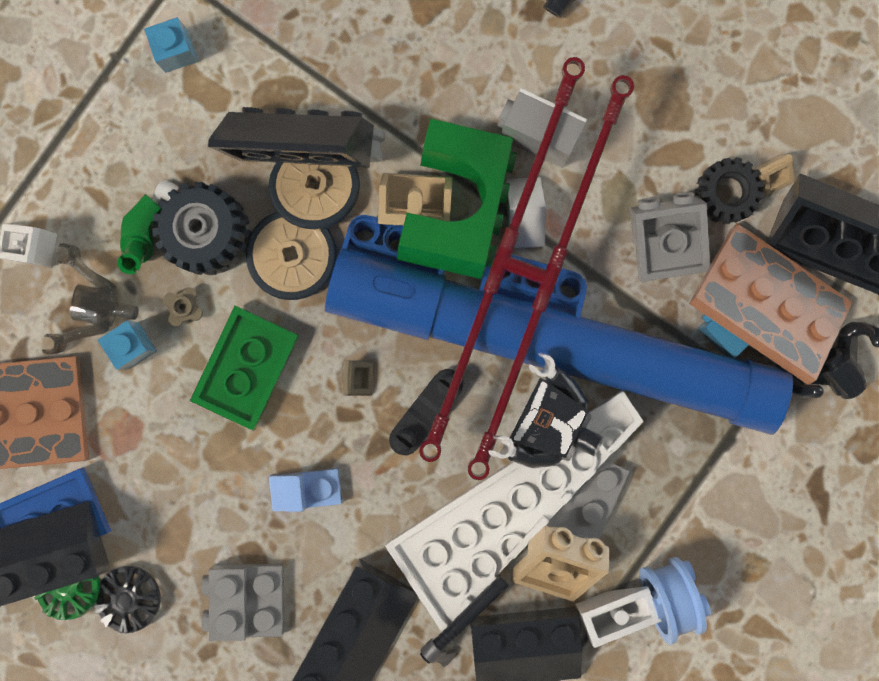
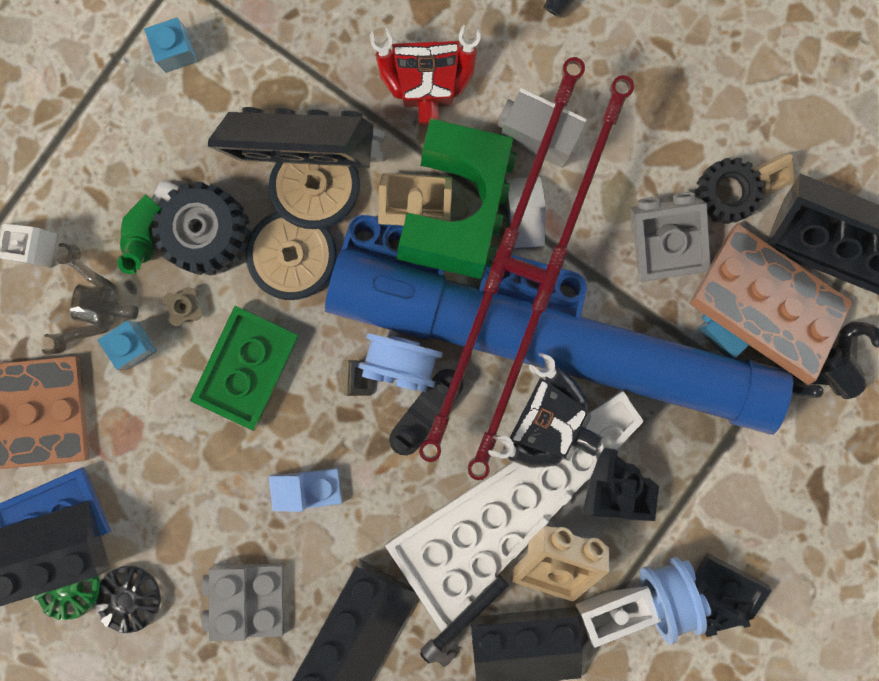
(399, 360): none -> light blue wheel
(426, 72): none -> torso
(620, 490): none -> black slope
(730, 594): none -> black slope

